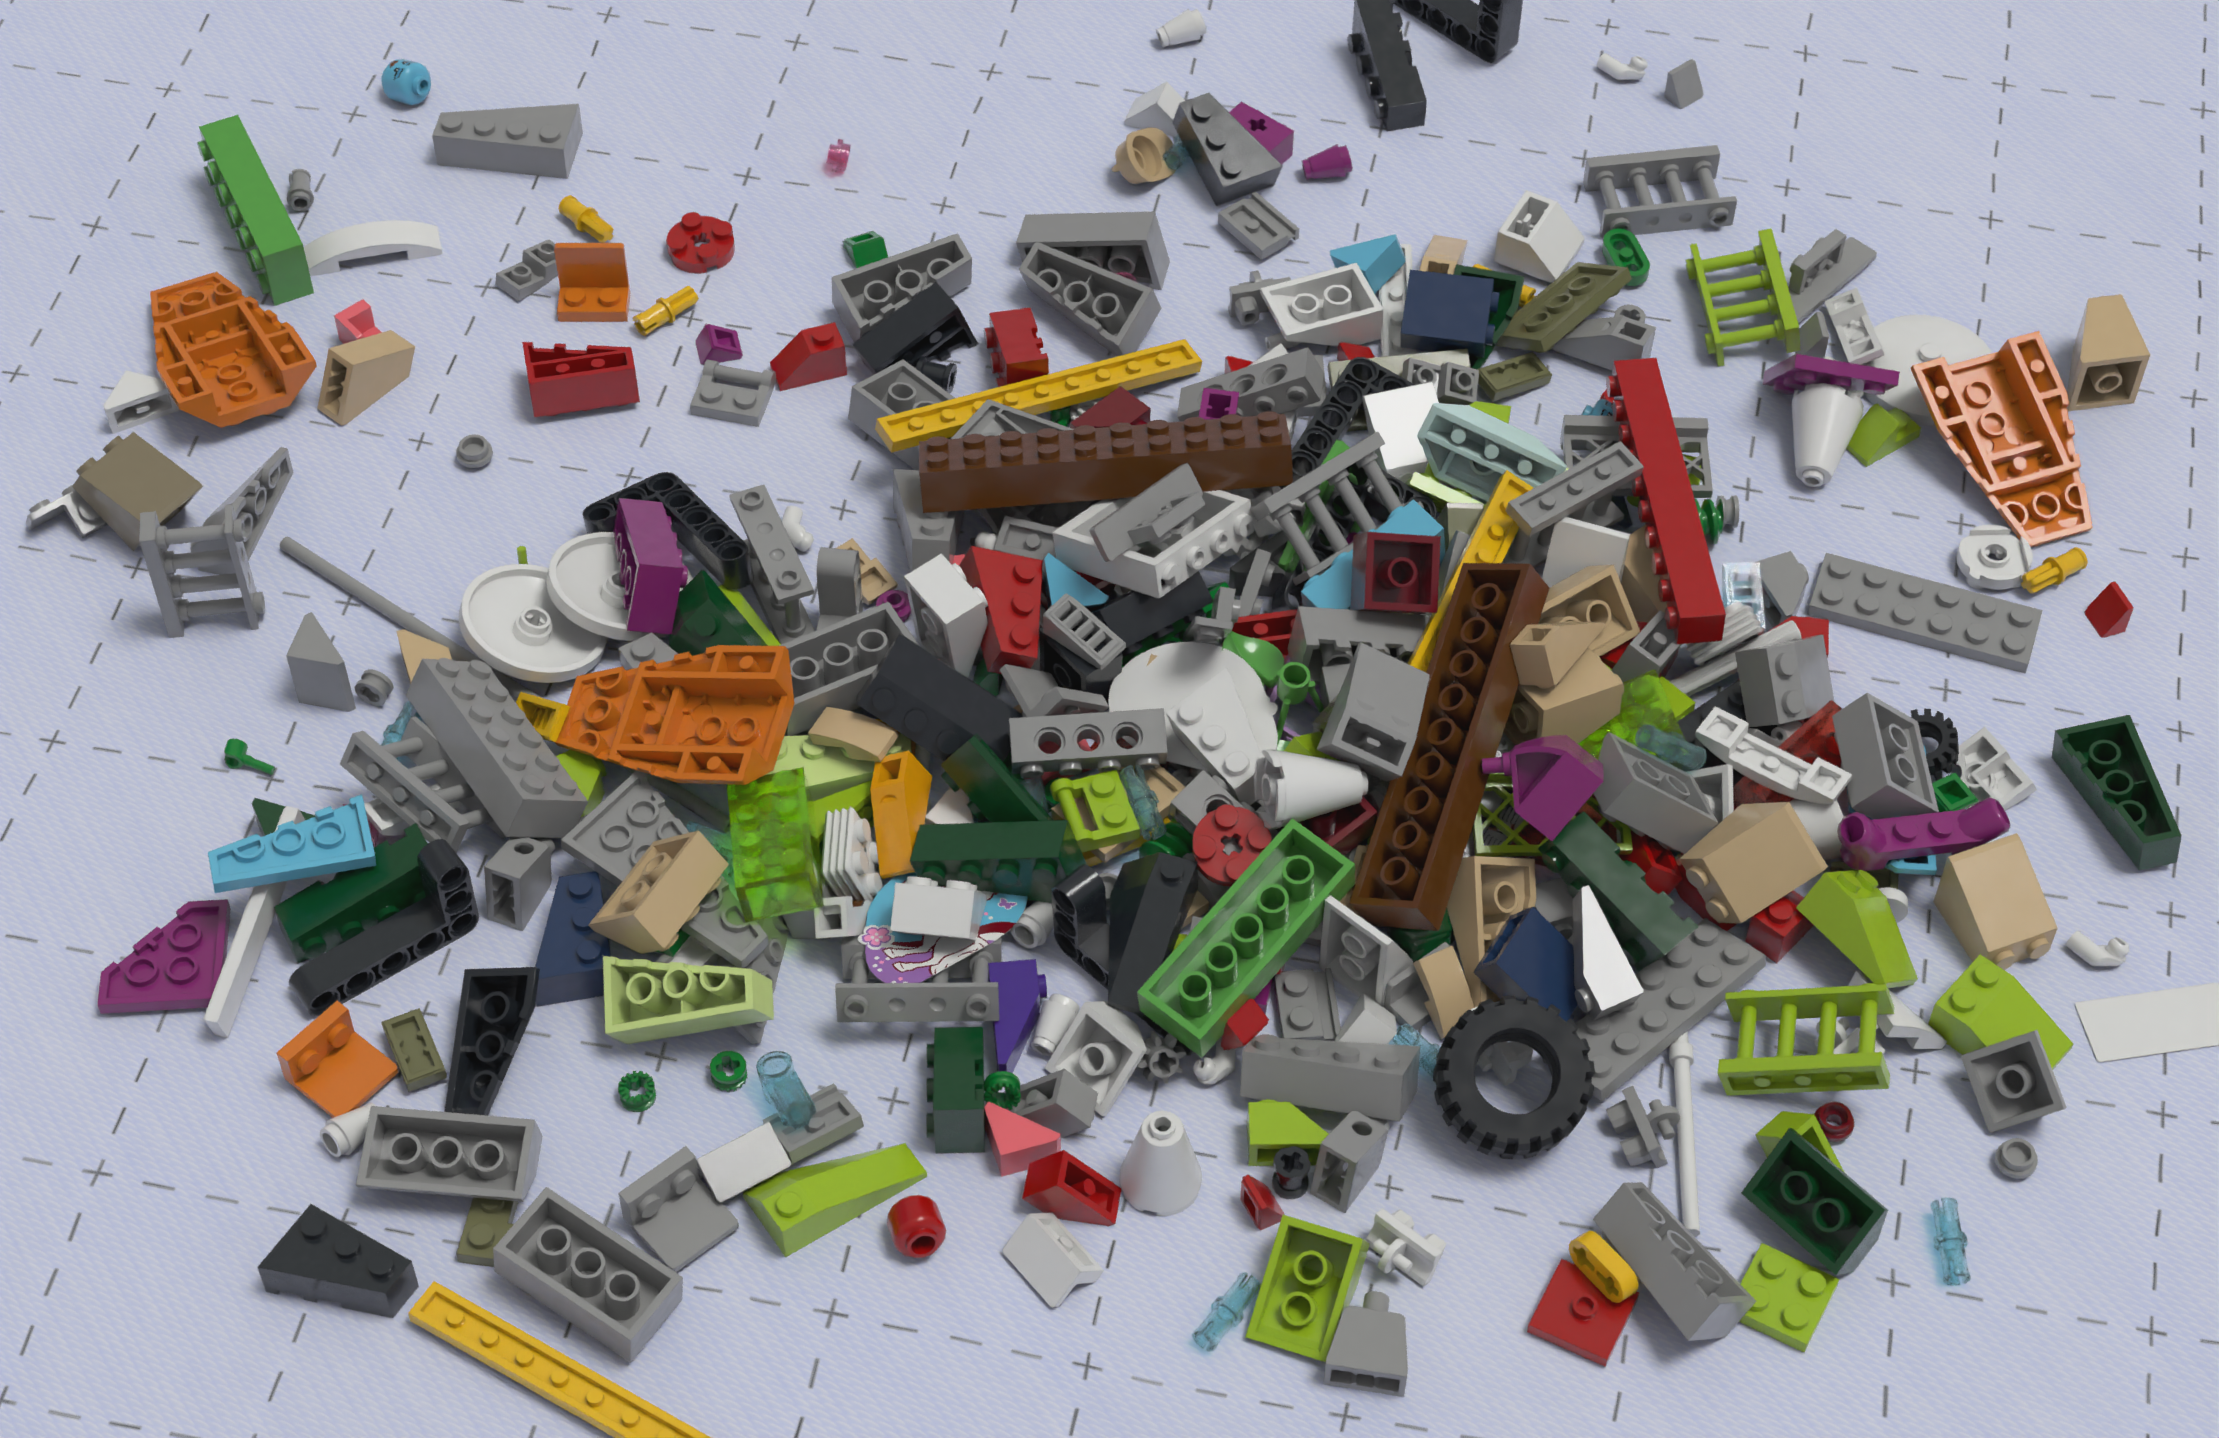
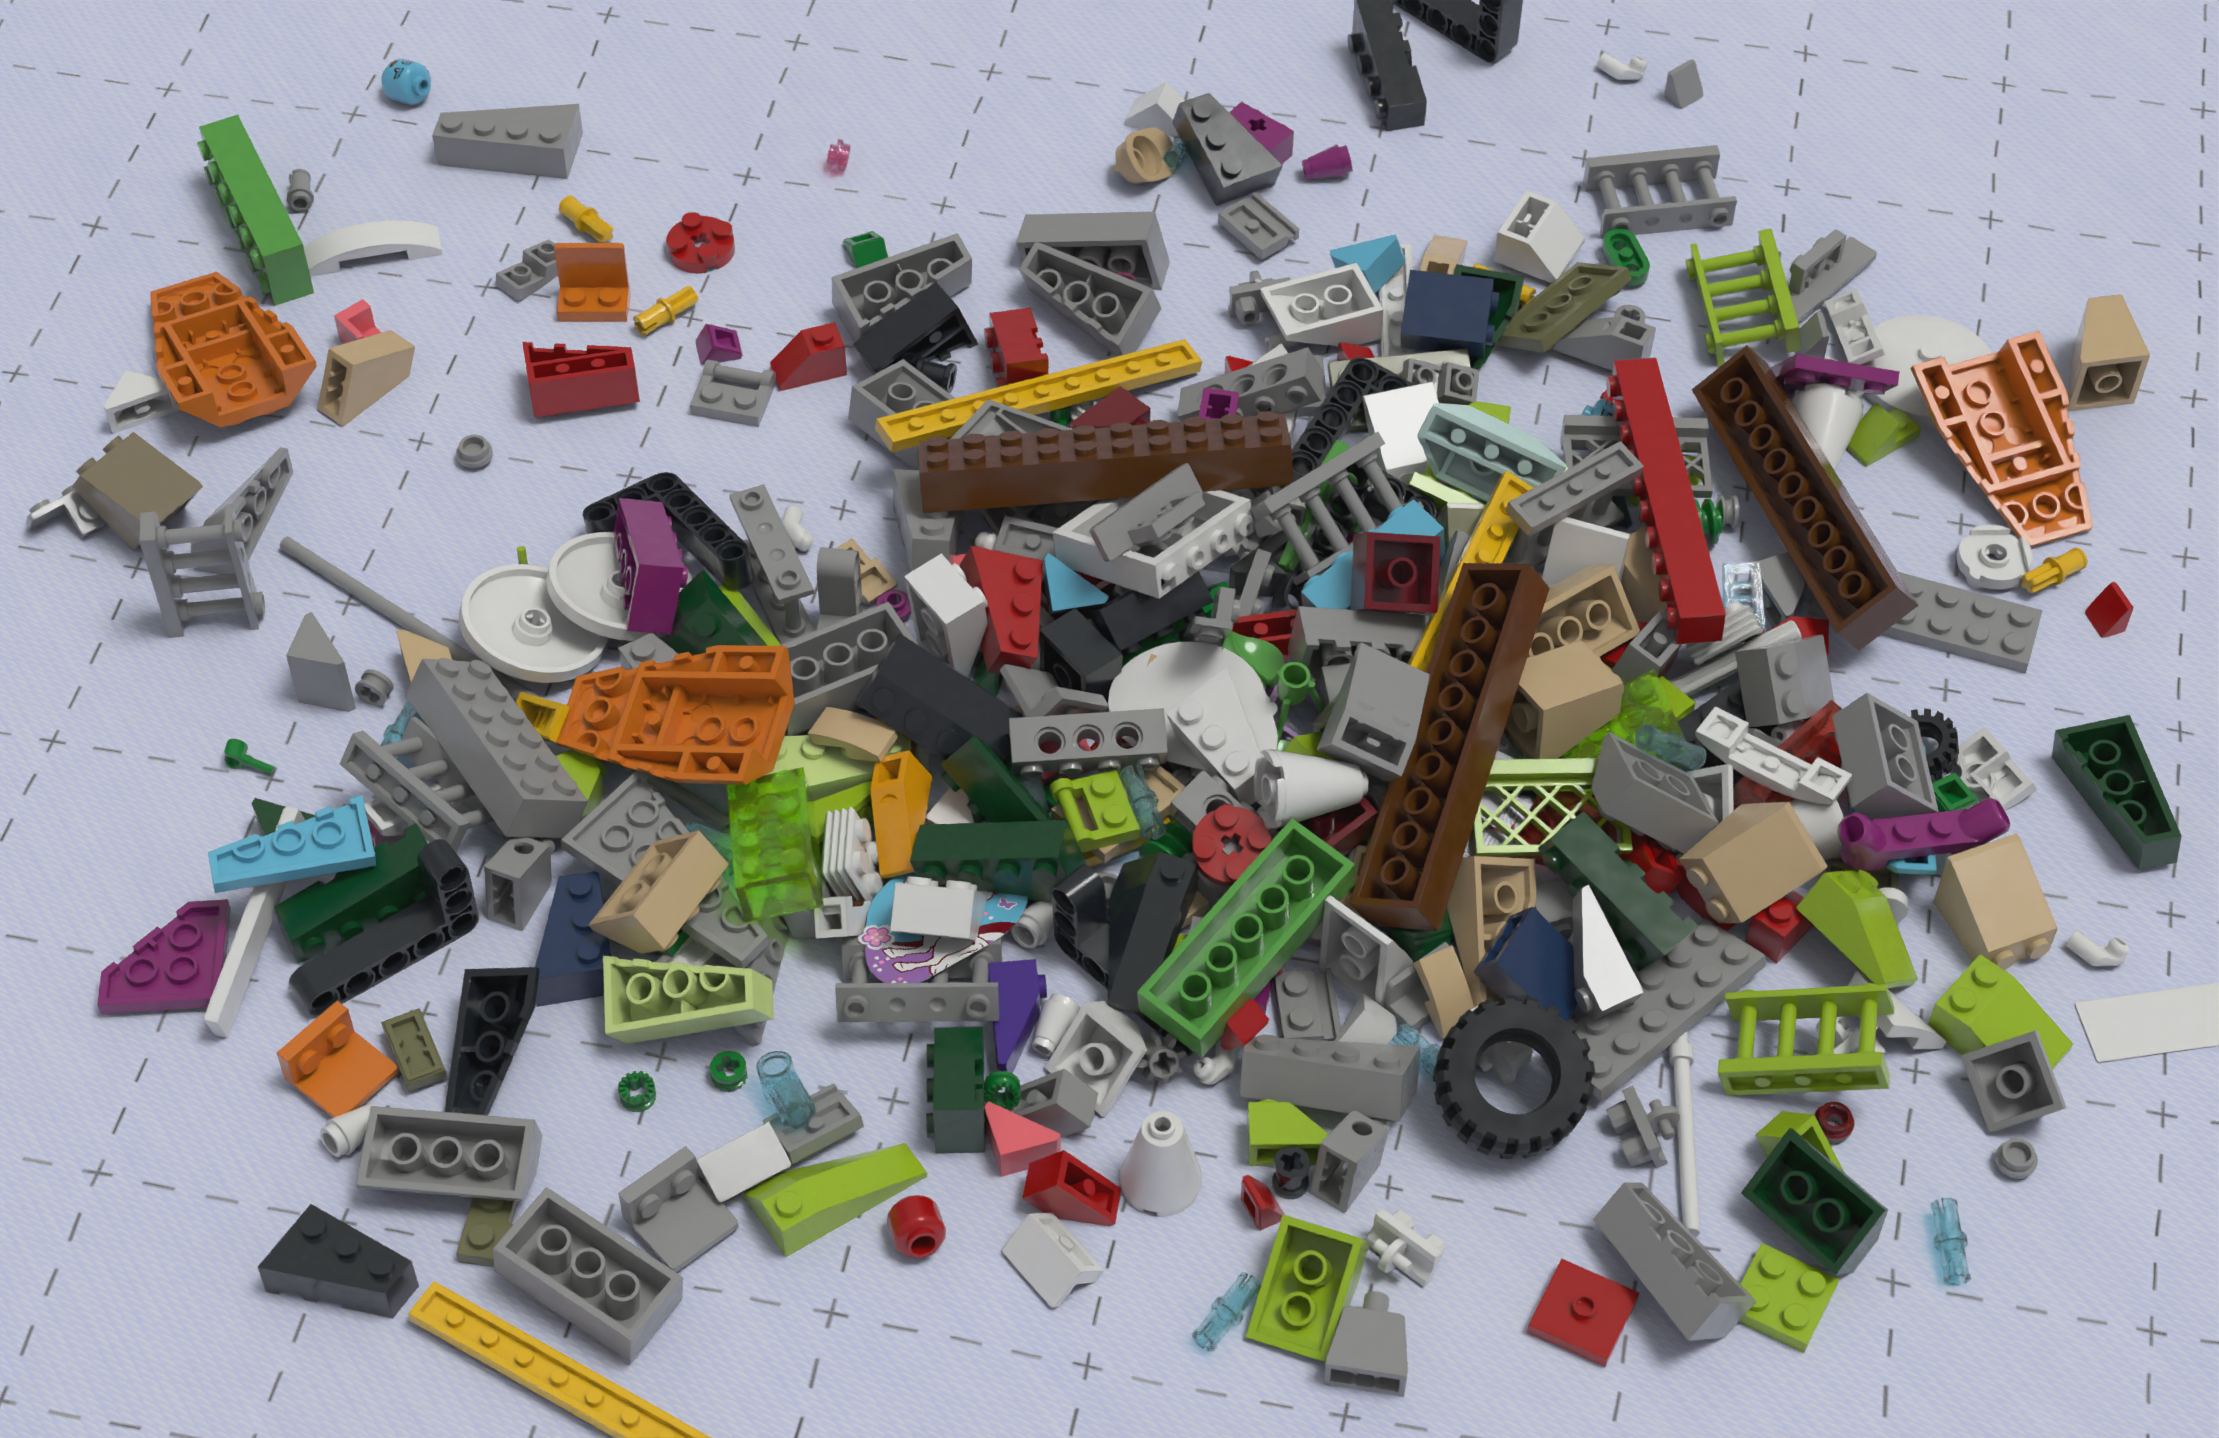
(1068, 613): light grey slope -> none
(1182, 29): white cone -> none
(1513, 376): olive plate -> none
(1549, 780): magenta piece -> none
(1550, 649): tan slope -> none
(1603, 1266): yellow beam -> none
(1804, 499): none -> reddish brown brick

